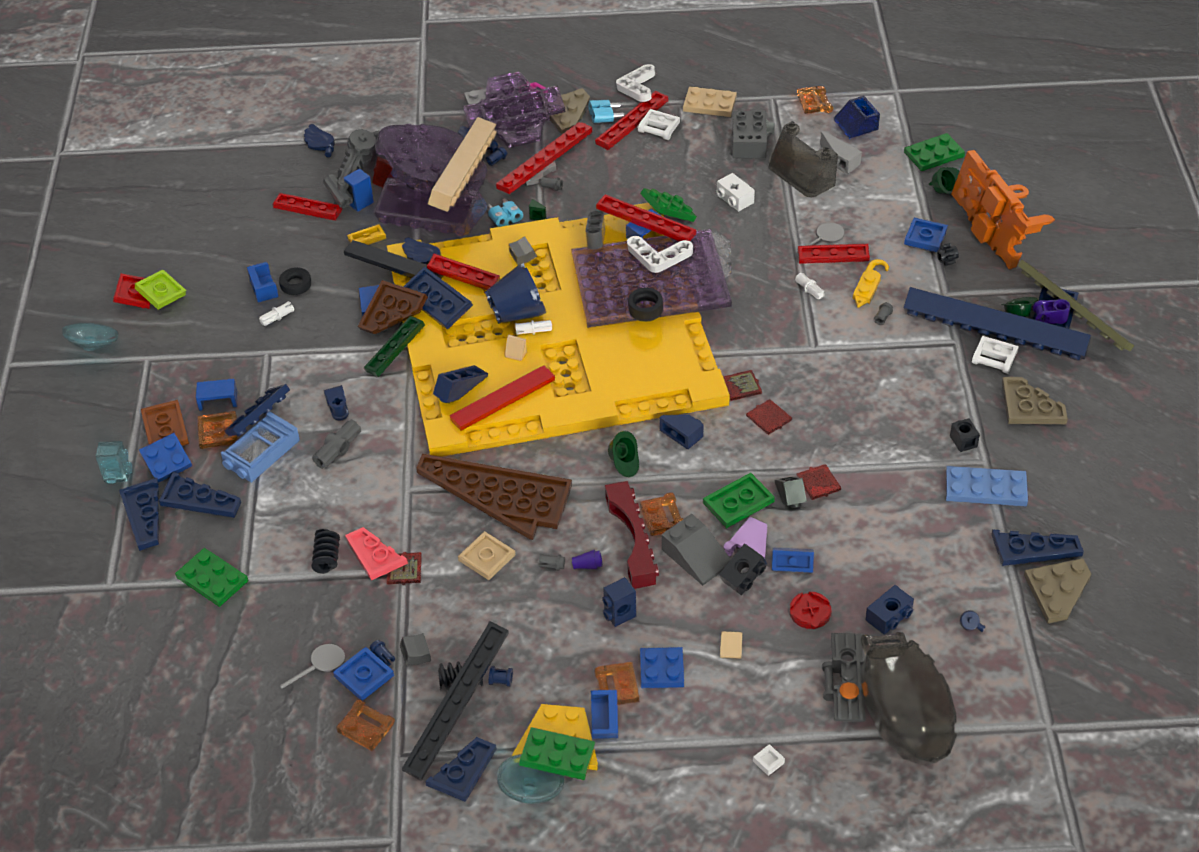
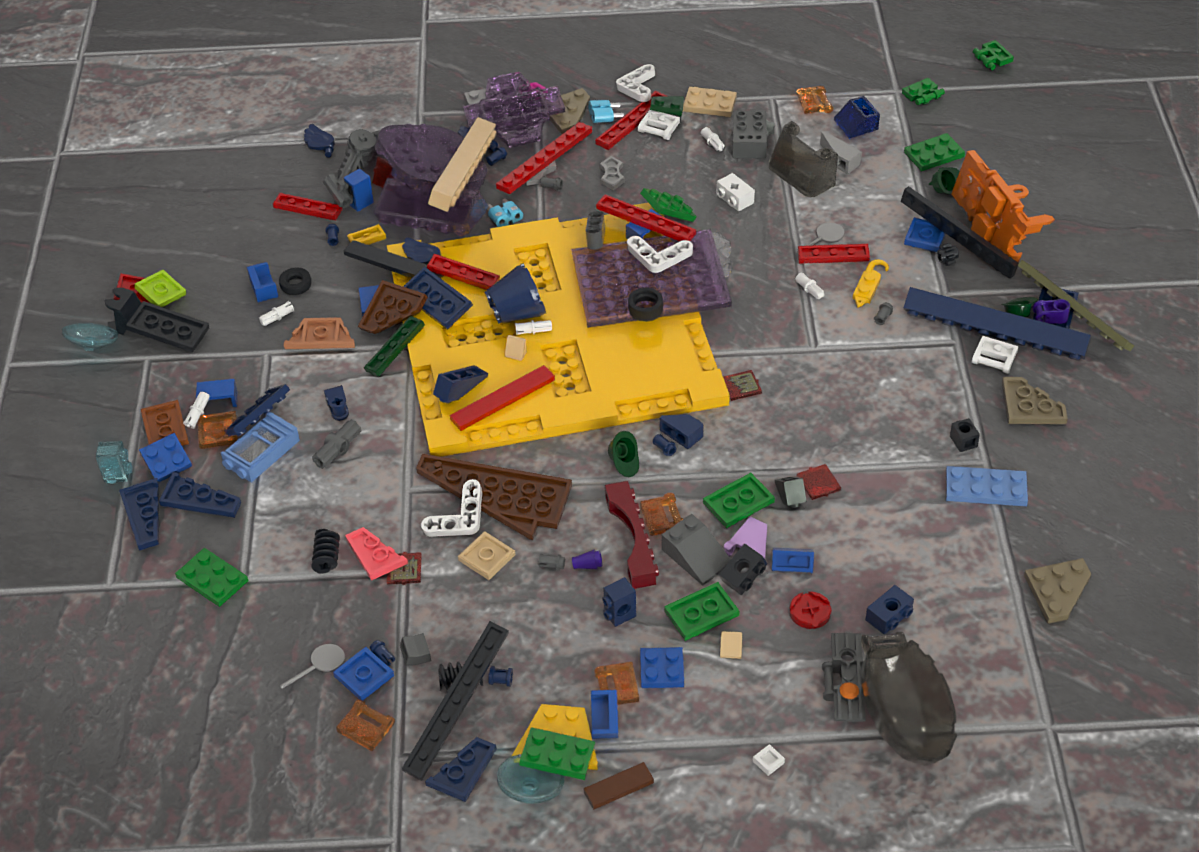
(154, 321): none -> black hinge
(196, 410): none -> white axle
(320, 334): none -> nougat wing
(332, 233): none -> dark blue pin
(461, 520): none -> white beam
(522, 251): dark grey piece -> none
(537, 211): dark green slope -> none
(612, 176): none -> light grey tile
(618, 785): none -> reddish brown tile
(667, 447): none -> dark blue pin
(668, 104): none -> dark green wing
(701, 611): none -> green plate
(712, 139): none -> white axle
(769, 416): clear red piece -> none
(922, 91): none -> green plate
(959, 232): none -> black plate
(970, 620): dark blue piece -> none
(996, 54): none -> green plate
(1025, 548): dark blue wing -> none

